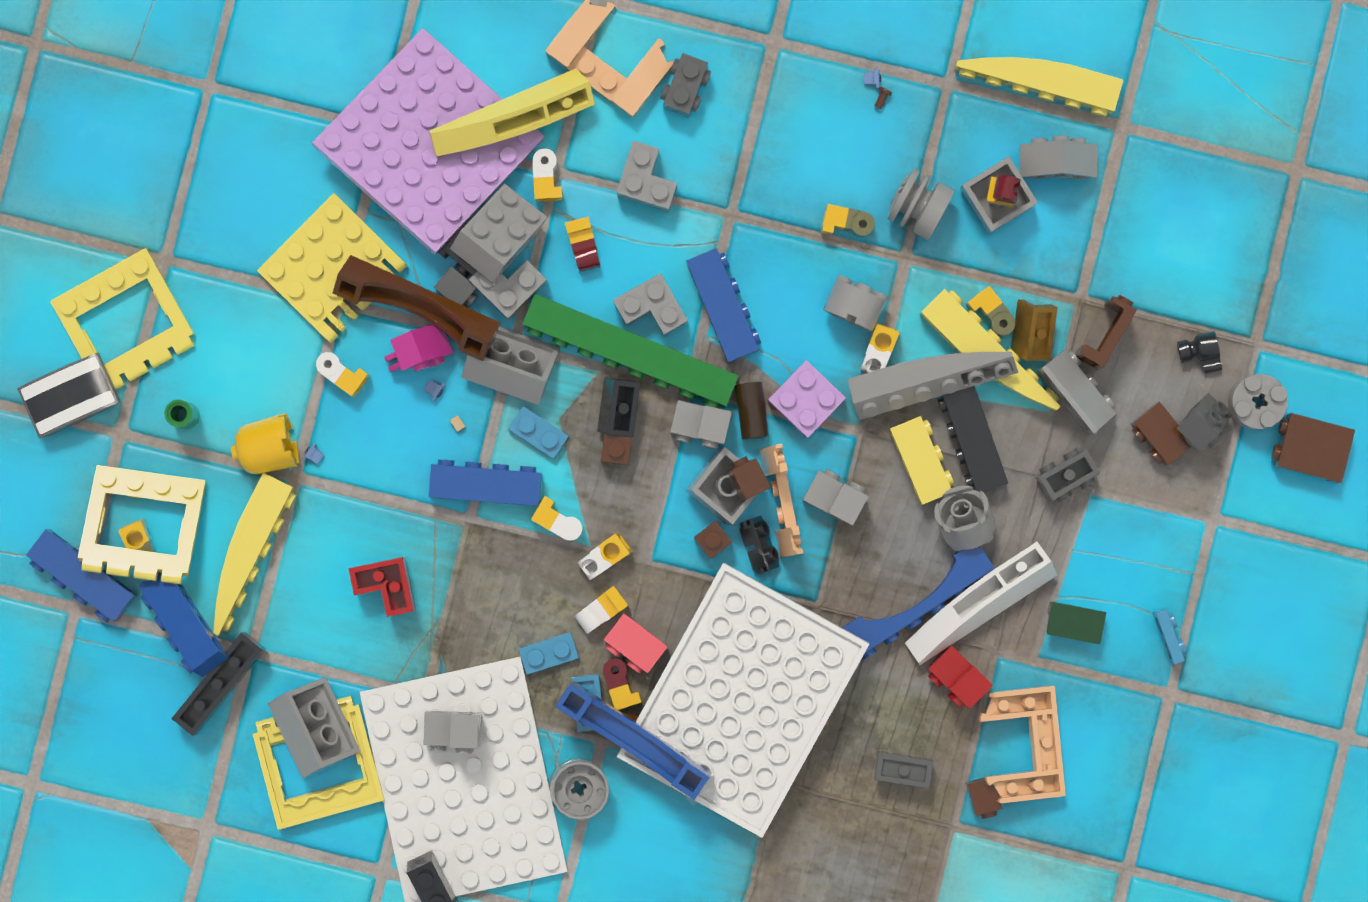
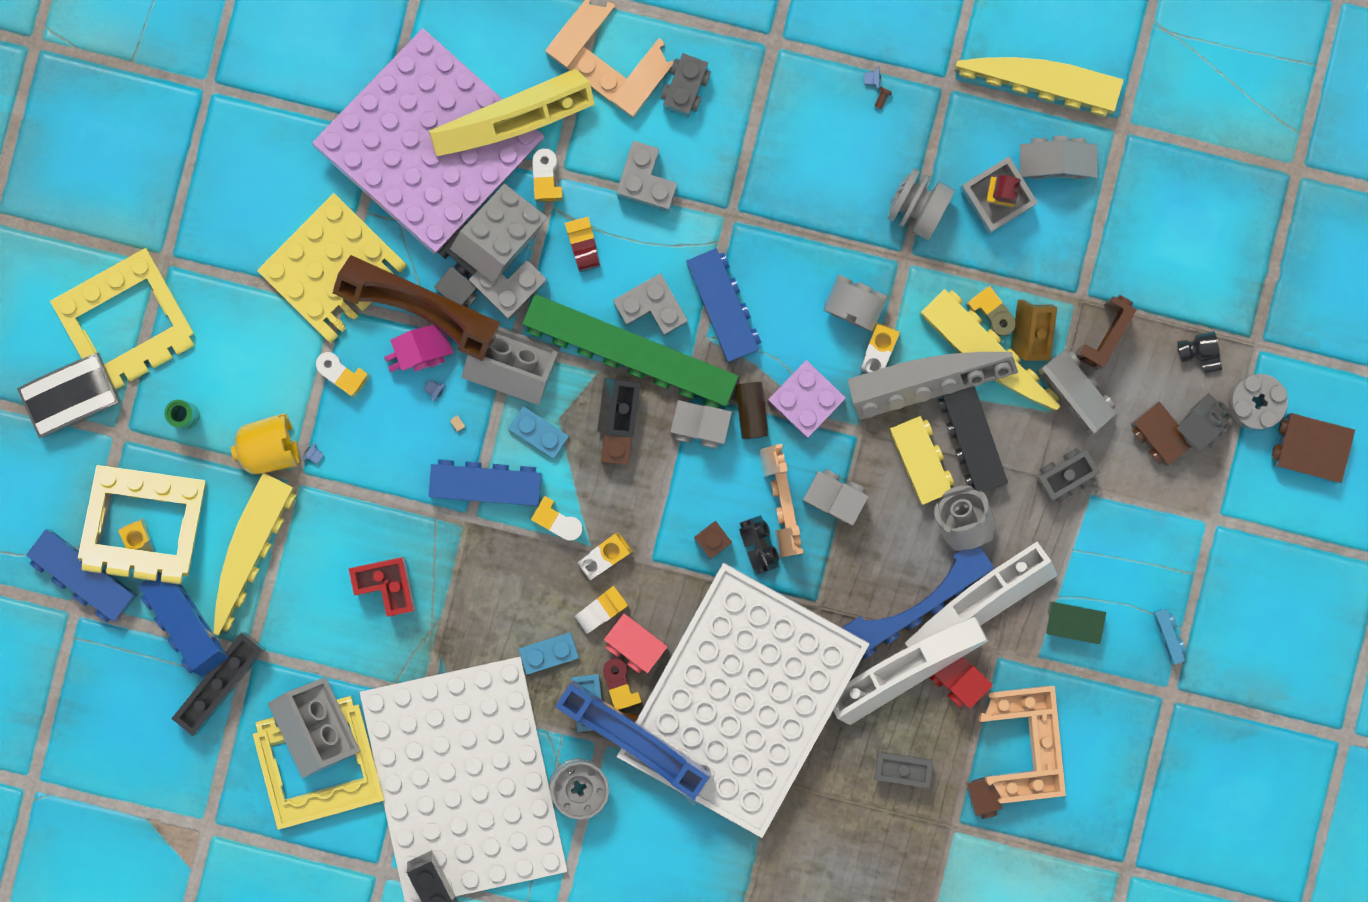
(452, 729): light grey brick -> none
(715, 489): light grey brick -> none
(748, 478): reddish brown brick -> none
(847, 219): leg -> none
(907, 669): none -> white slope

